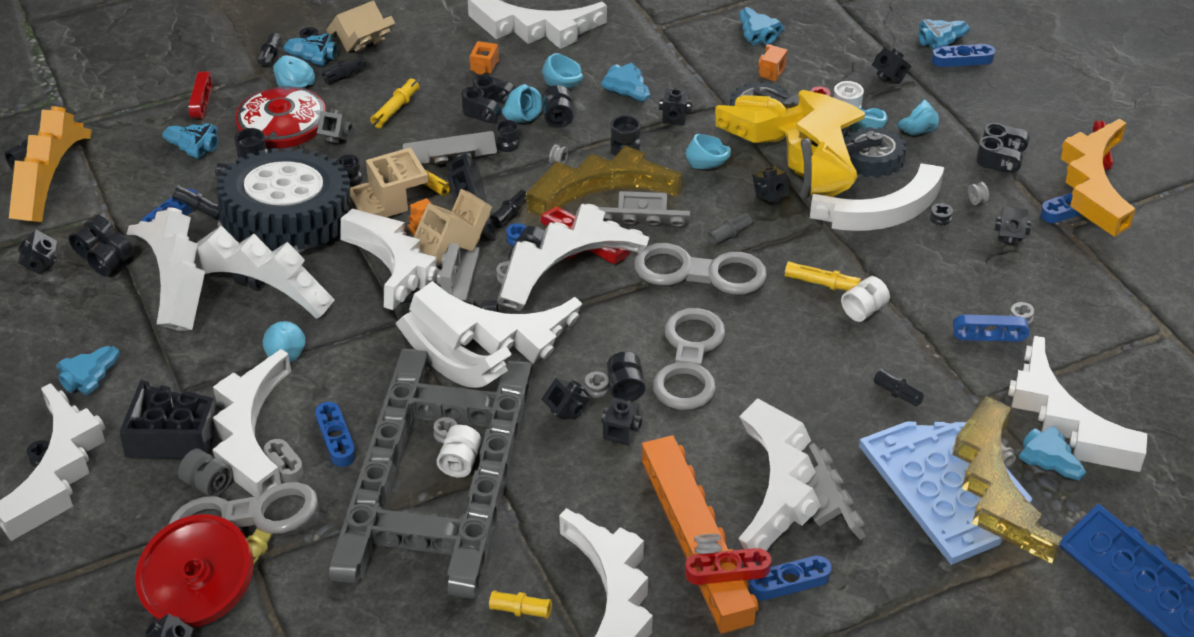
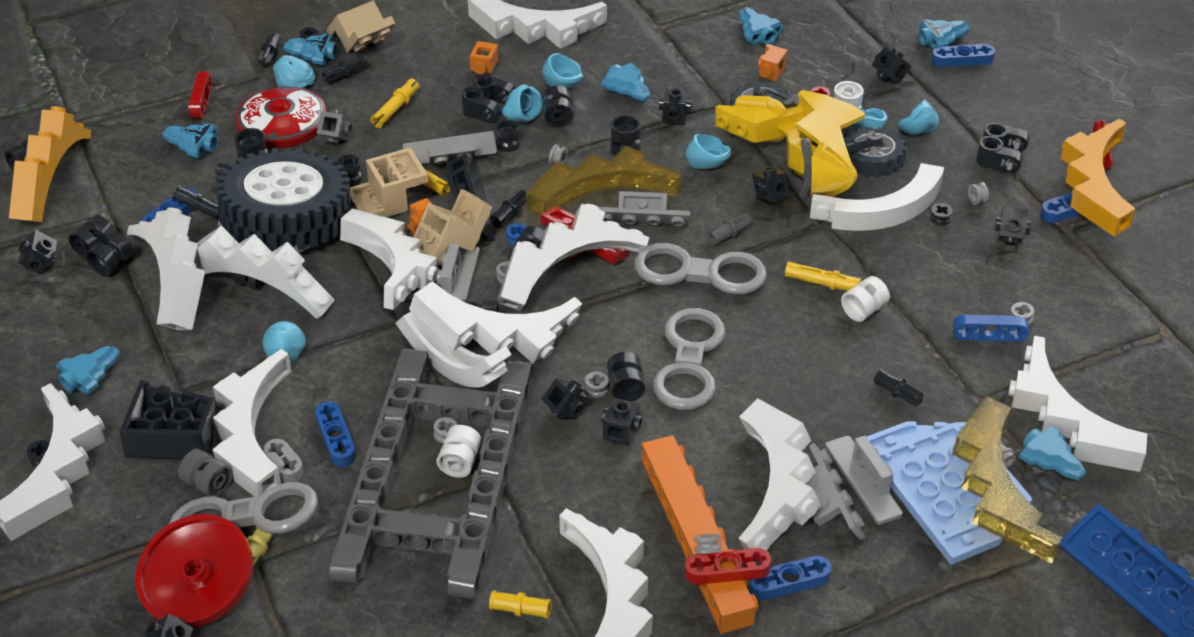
(866, 475): none -> light grey bracket

